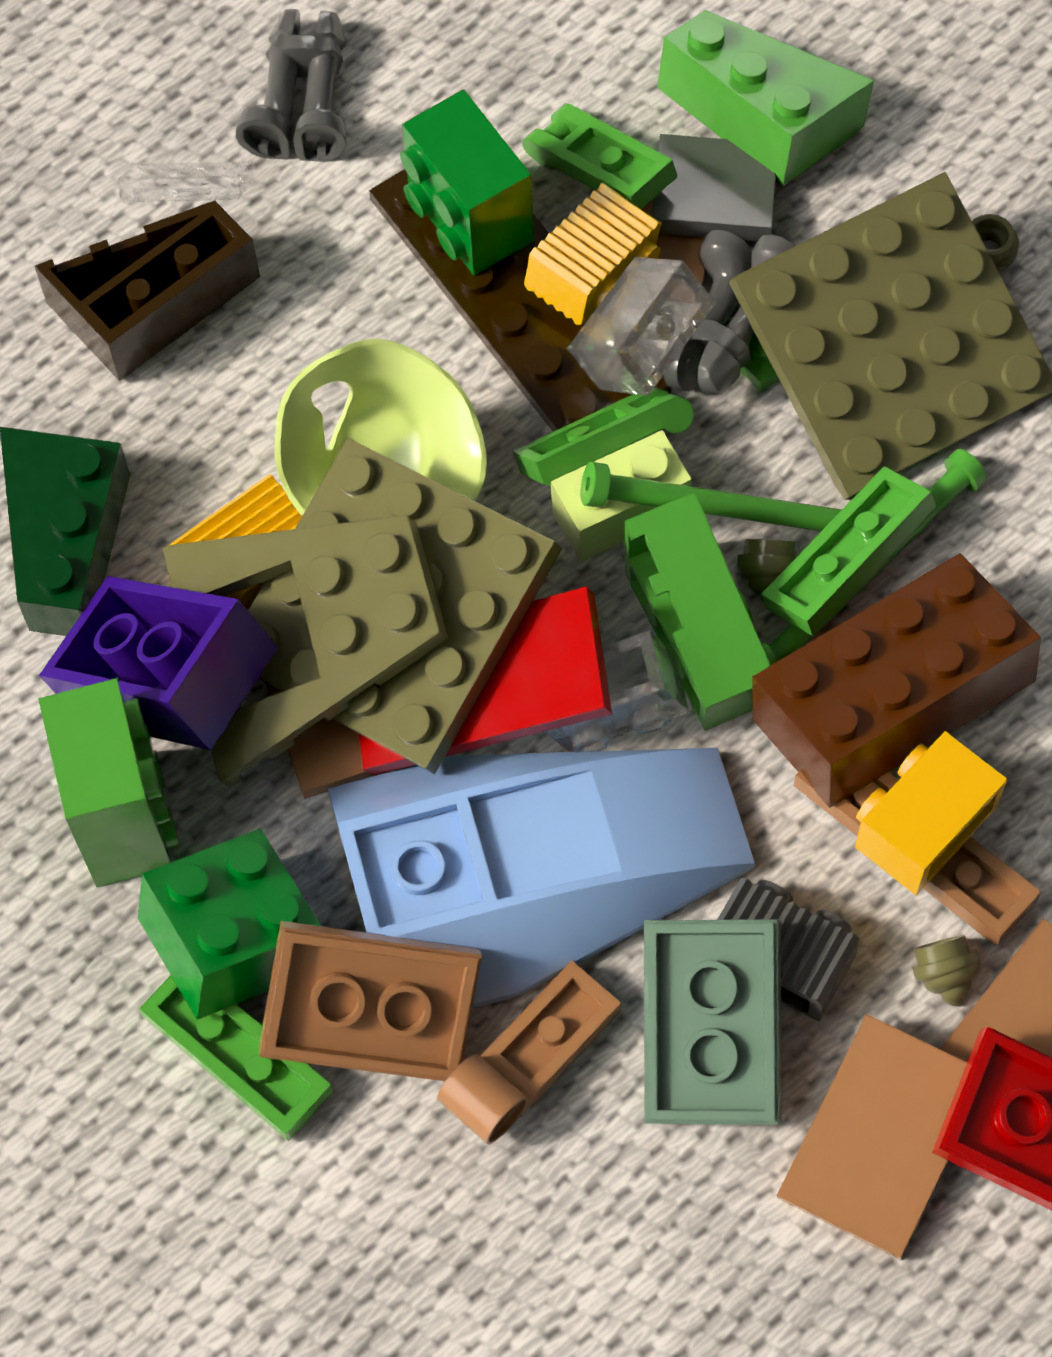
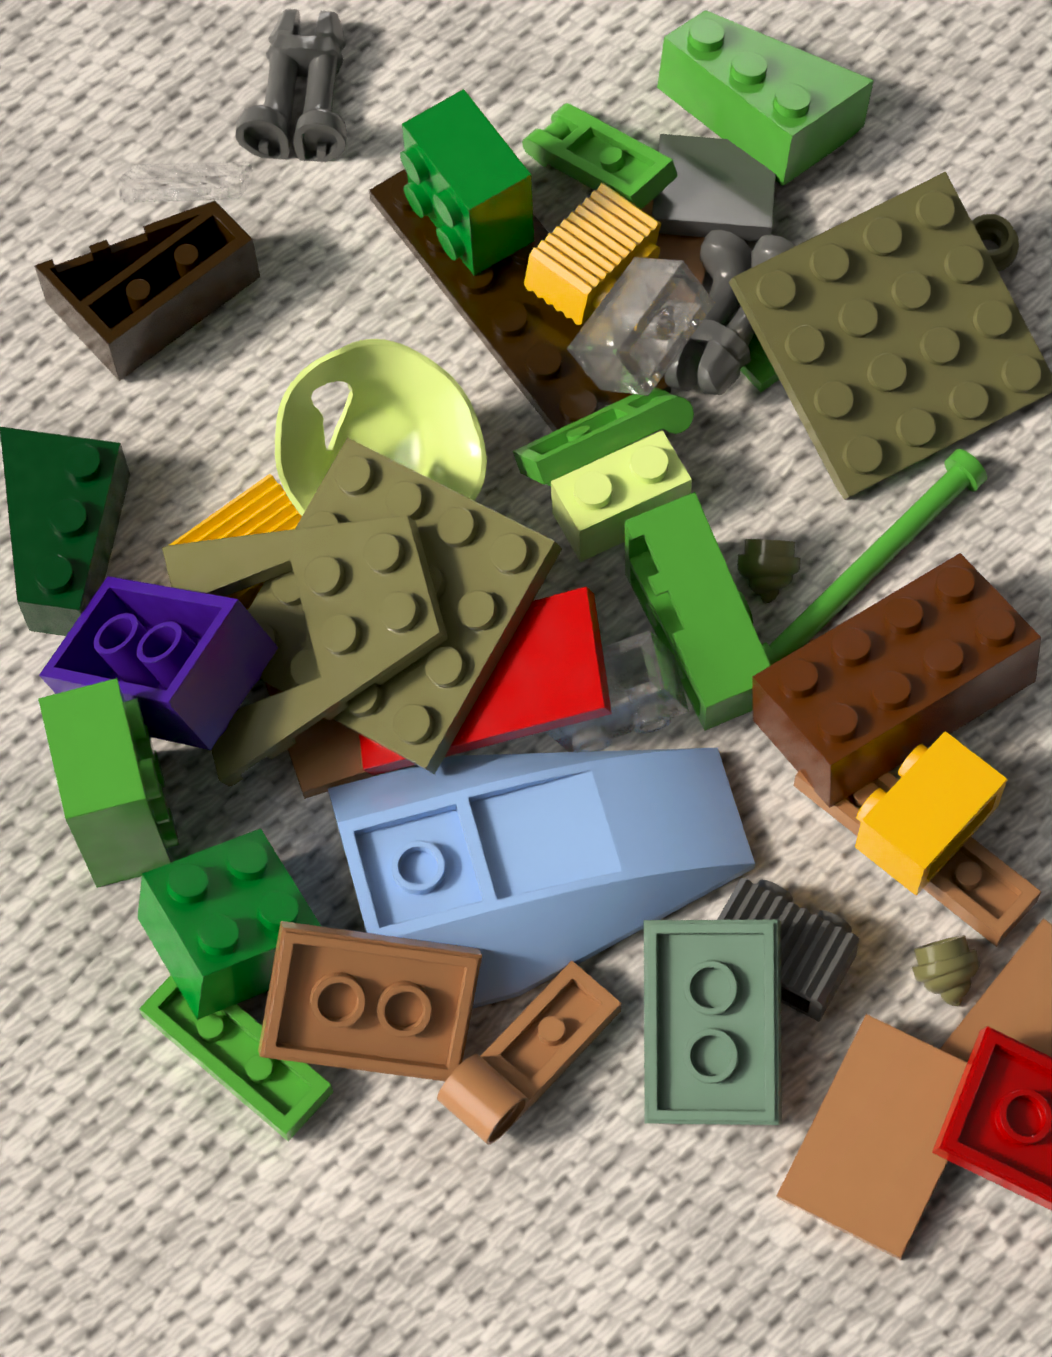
(600, 485): bright green bar -> none
(848, 550): bright green plate -> none

